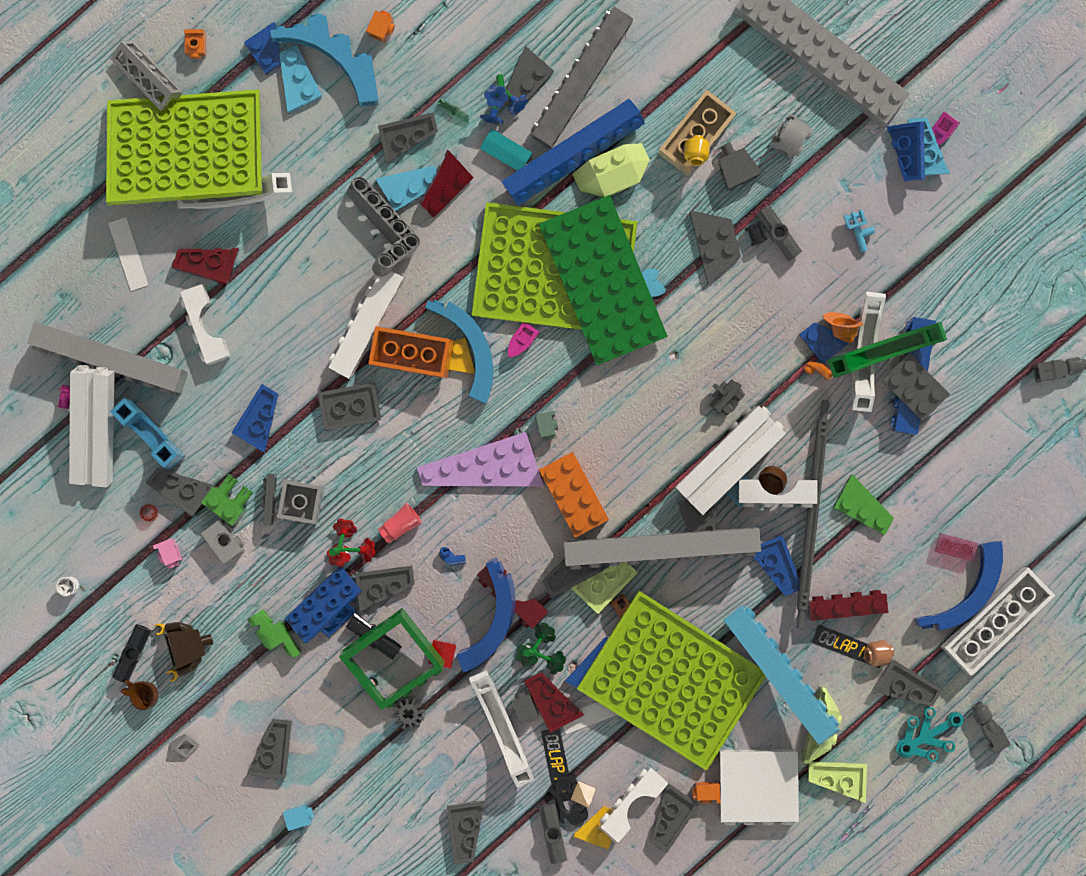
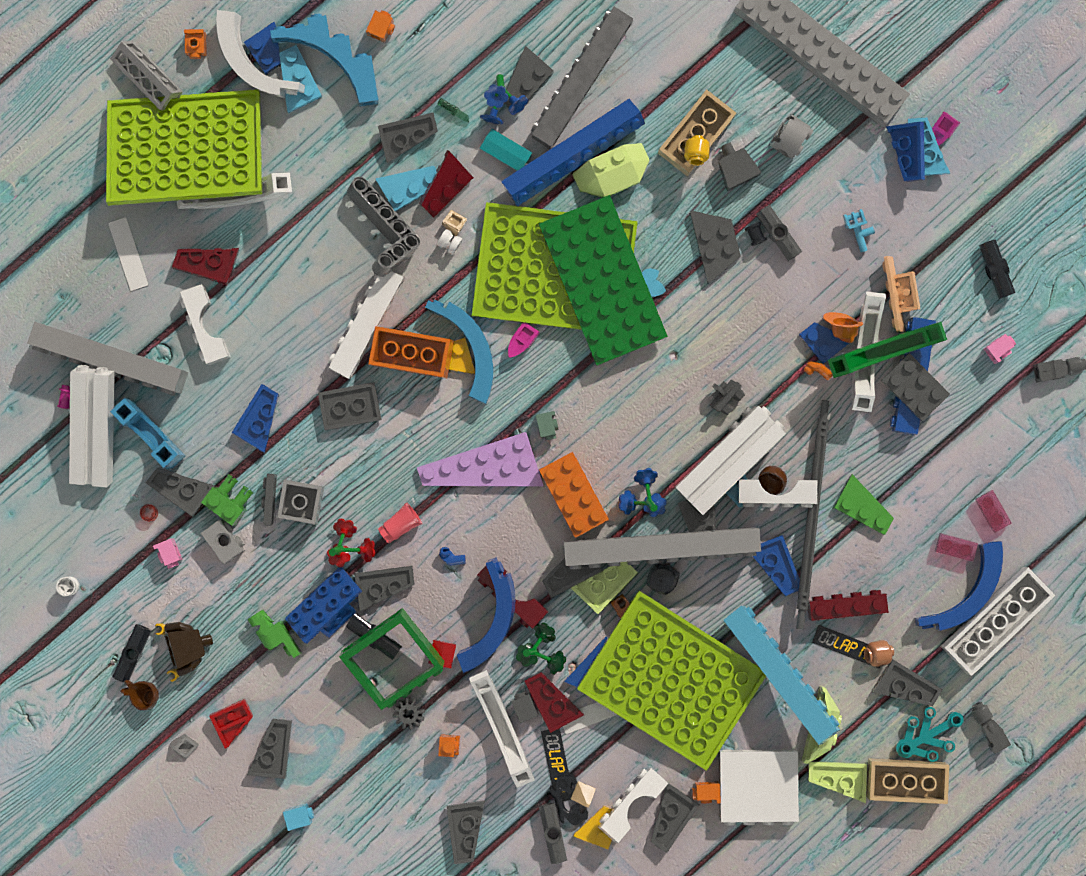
(231, 45): none -> white arch
(231, 721): none -> red wing
(446, 238): none -> white wheel
(449, 745): none -> orange brick
(454, 222): none -> tan slope
(653, 504): none -> blue plant
(663, 578): none -> black helmet
(902, 293): none -> light nougat bracket
(907, 781): none -> tan brick
(993, 511): none -> clear pink plate
(997, 269): none -> black piece
(1000, 348): none -> bright pink brick

